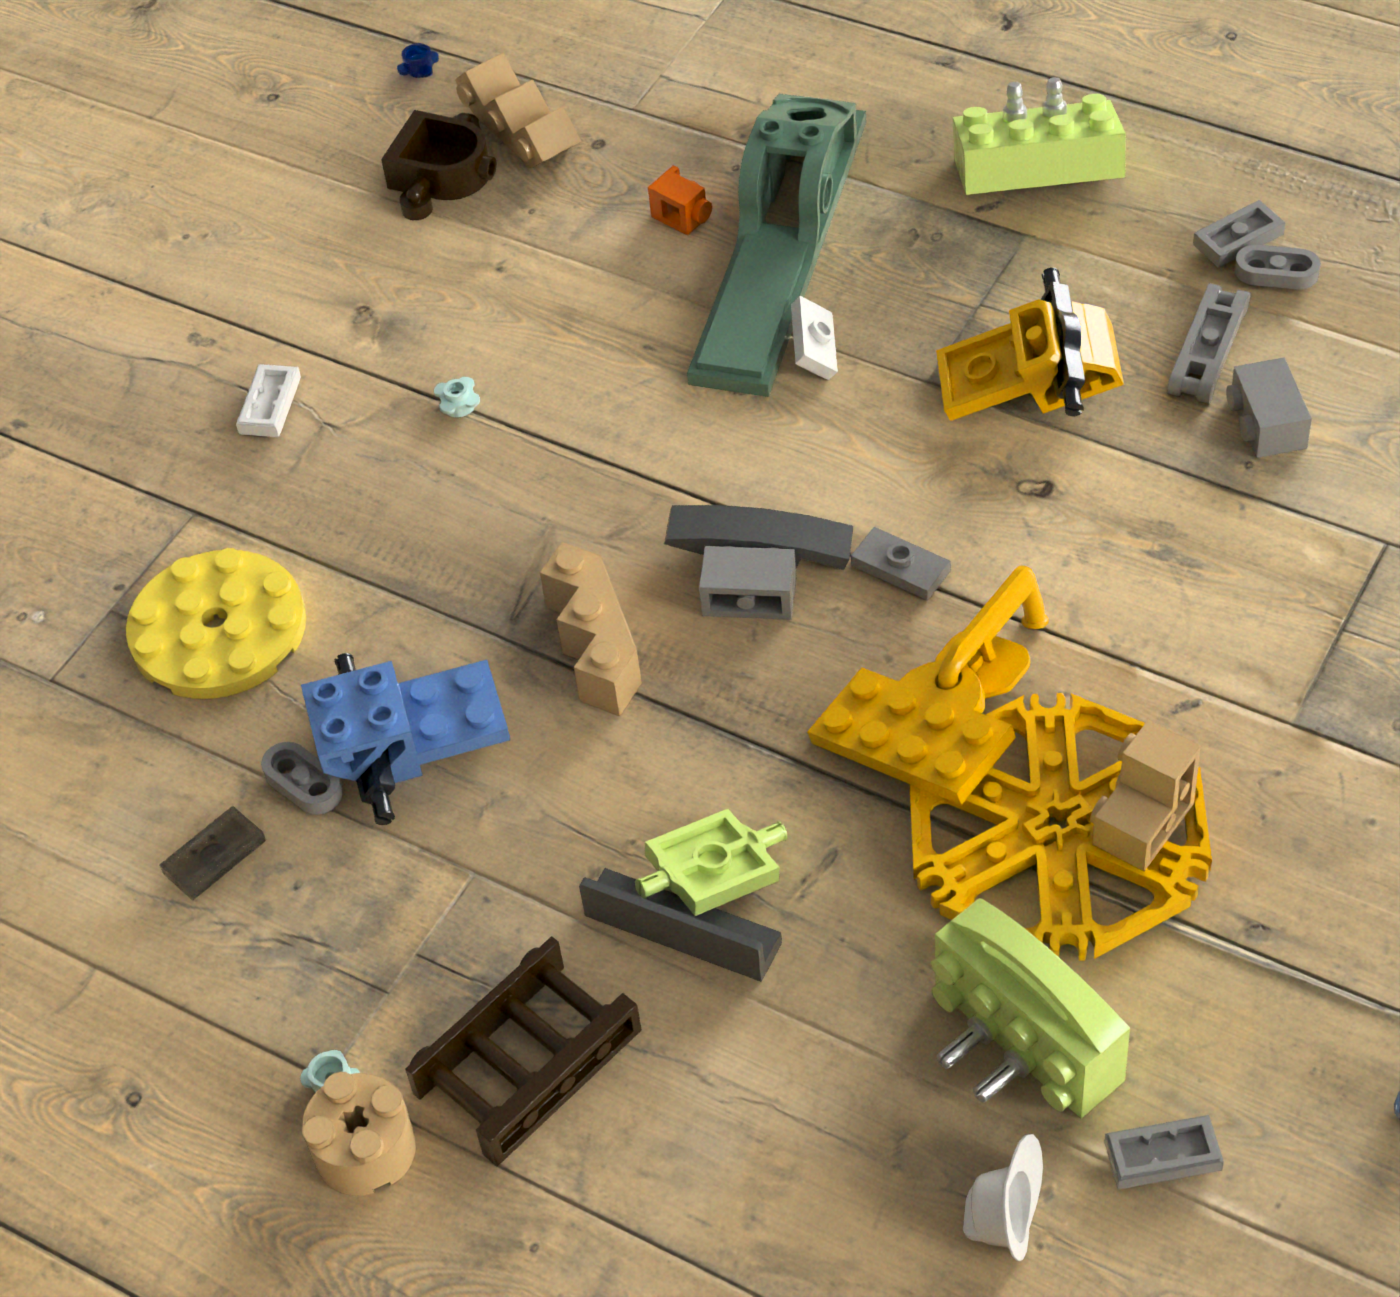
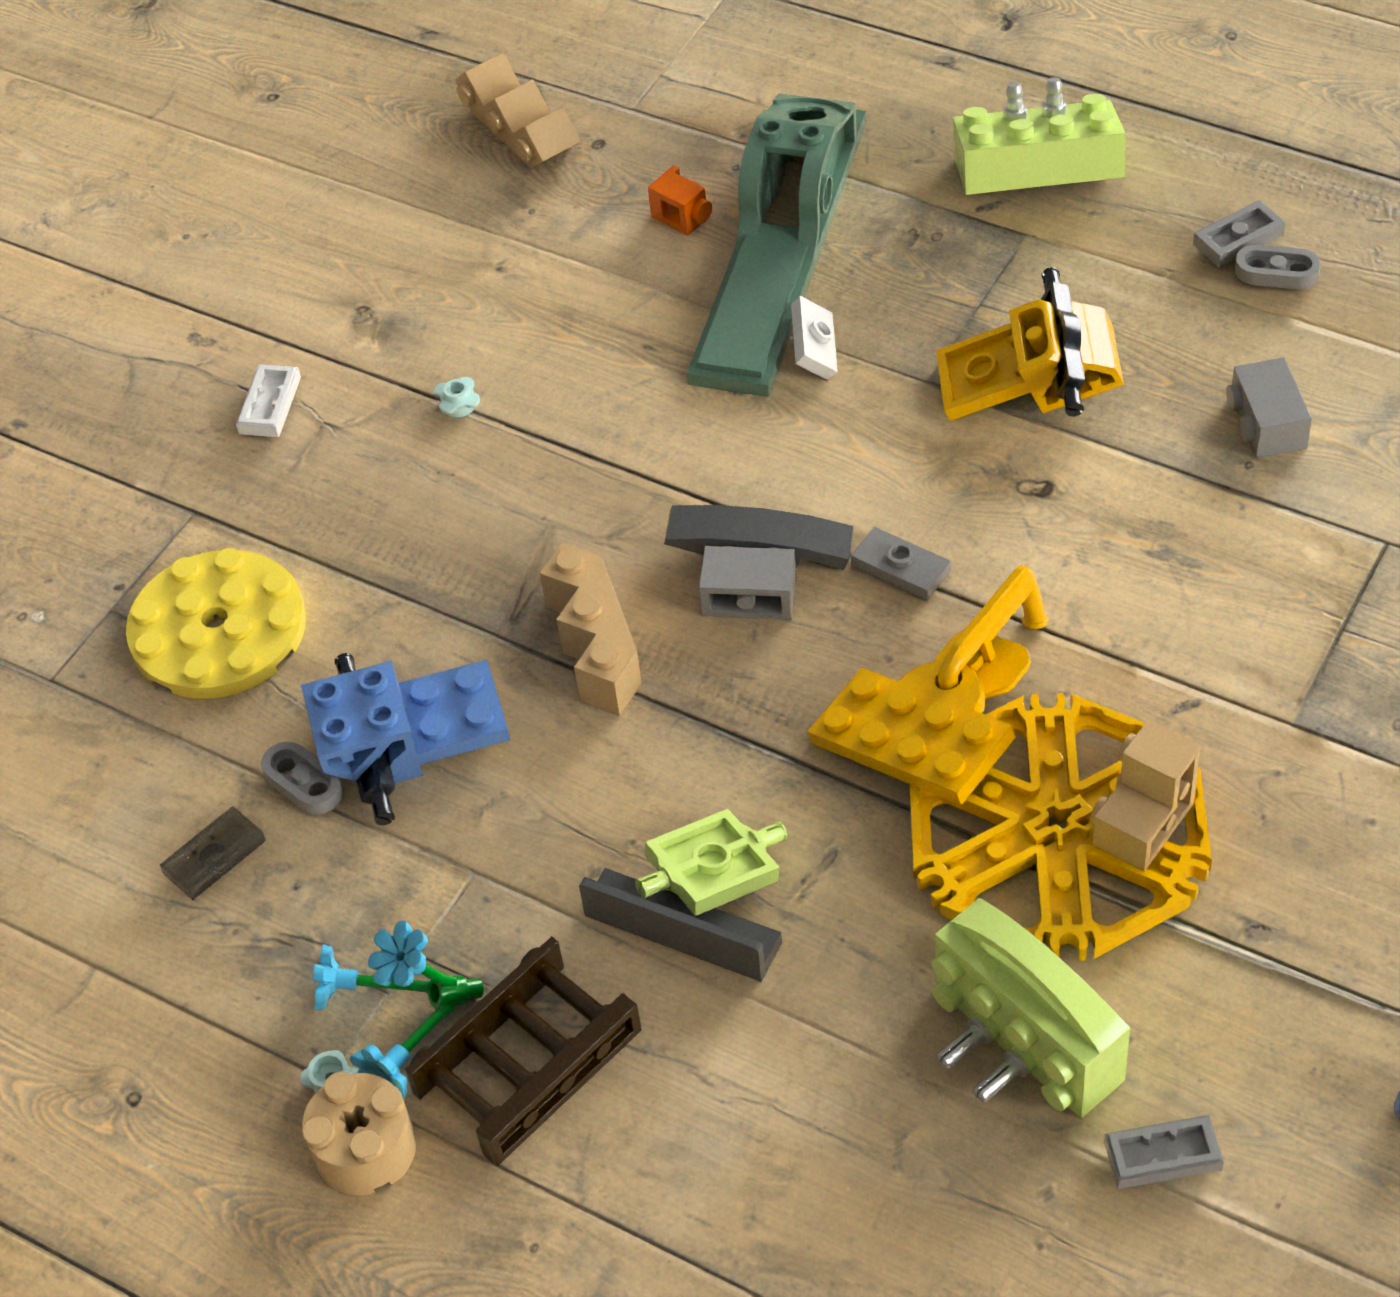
(396, 968): none -> medium azure plant
(417, 61): clear blue plate -> none
(437, 161): dark brown piece -> none
(1005, 1200): white piece -> none
(1208, 342): light grey plate -> none

